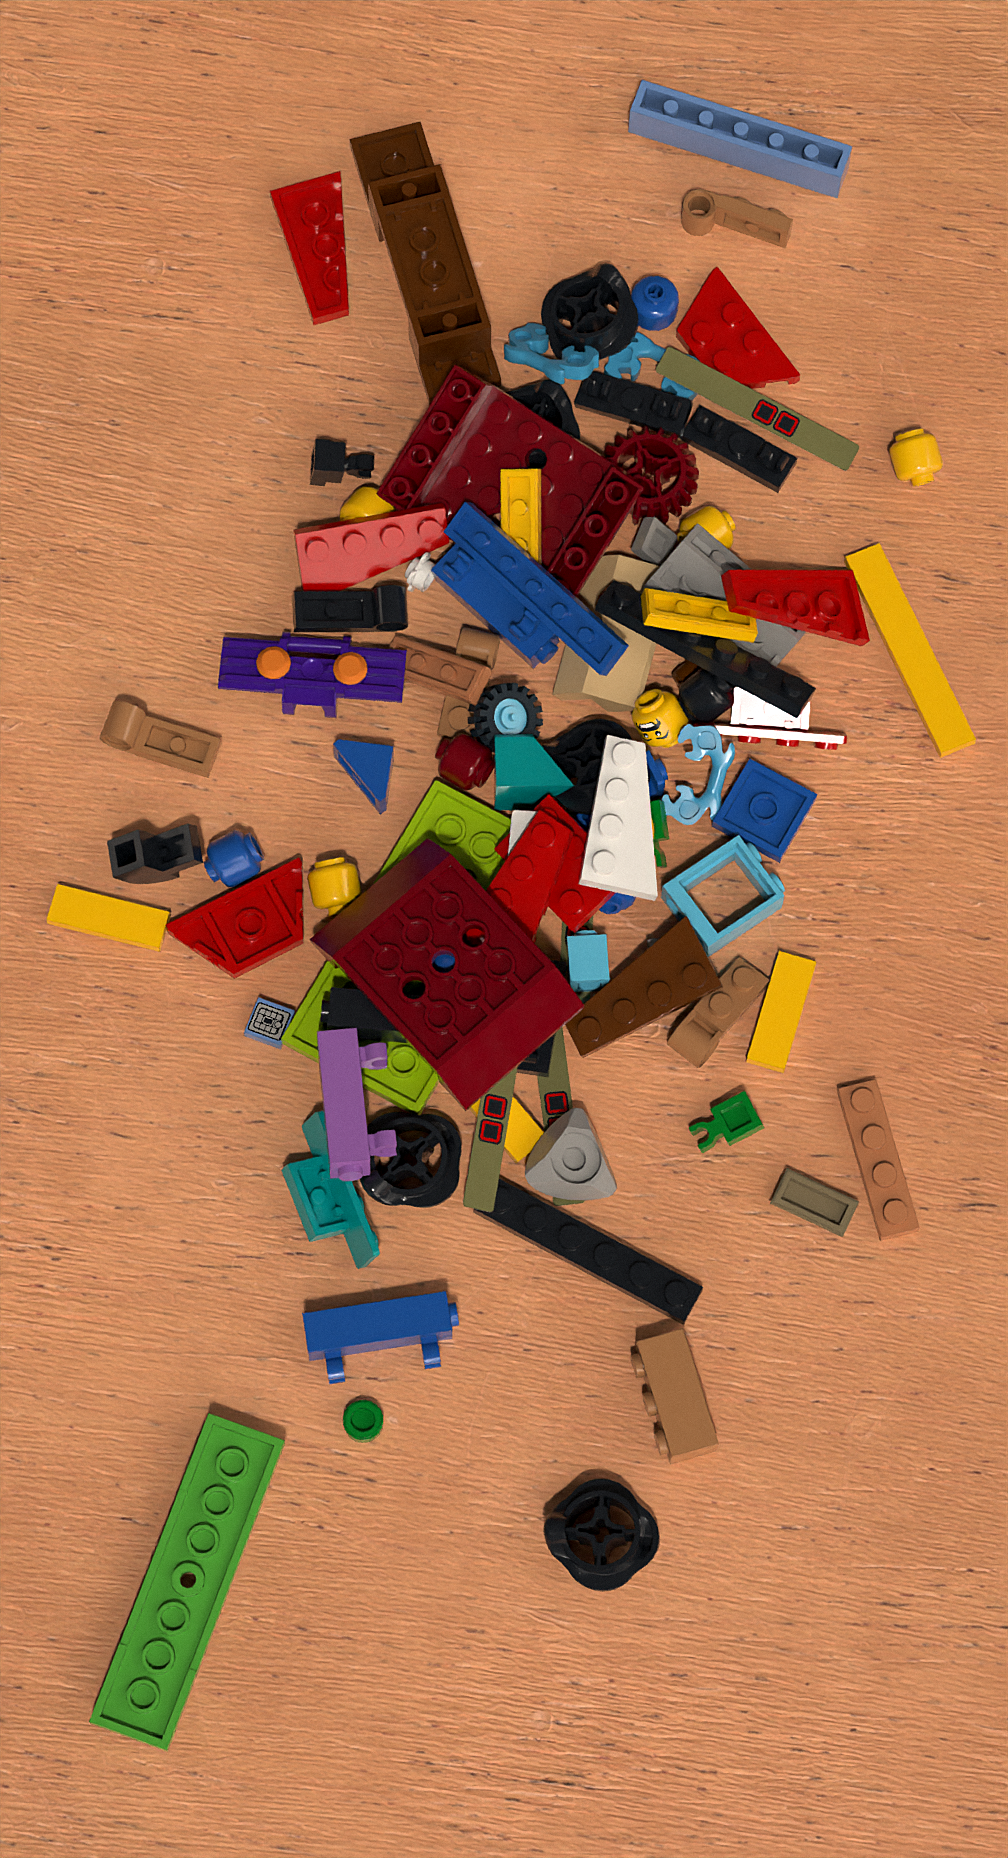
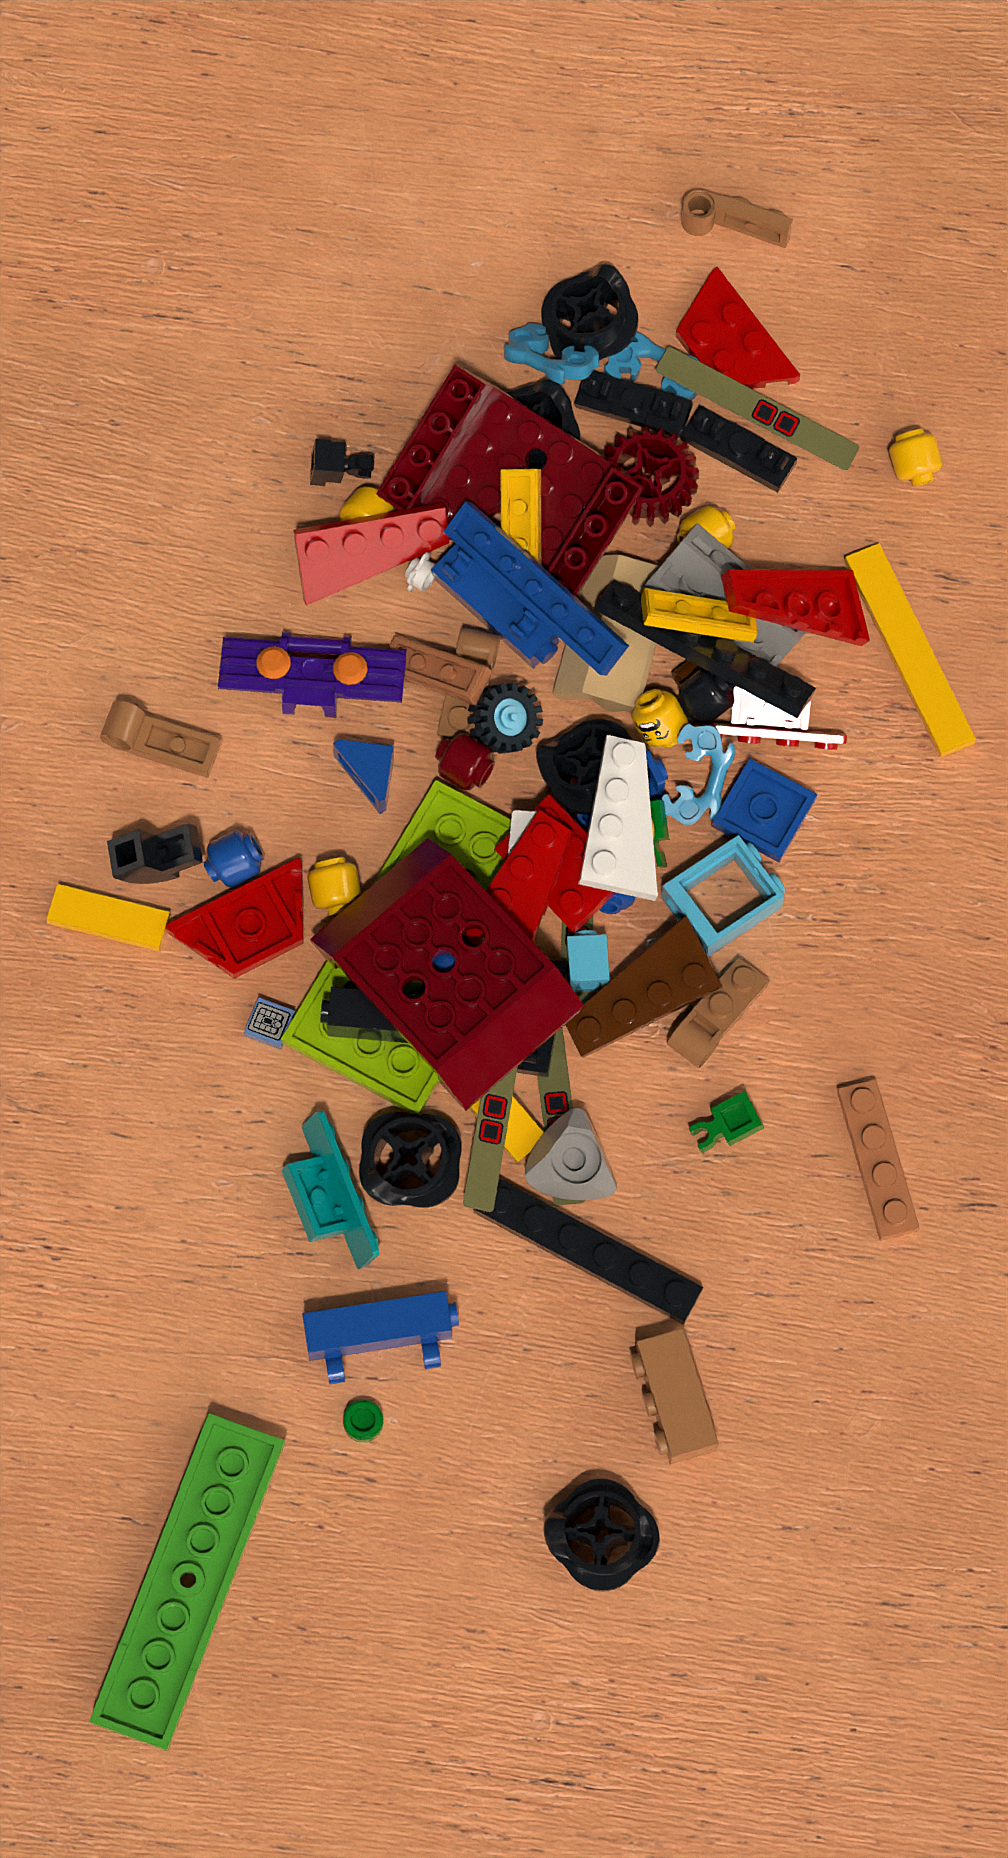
(314, 235): red wing -> none
(344, 1106): medium lavender brick -> none
(351, 611): black plate -> none
(426, 254): reddish brown bracket -> none
(524, 773): teal slope -> none
(654, 541): light grey plate -> none
(655, 302): blue head -> none
(739, 139): medium blue brick -> none
(781, 1012): yellow tile -> none
(814, 1202): dark tan tile -> none

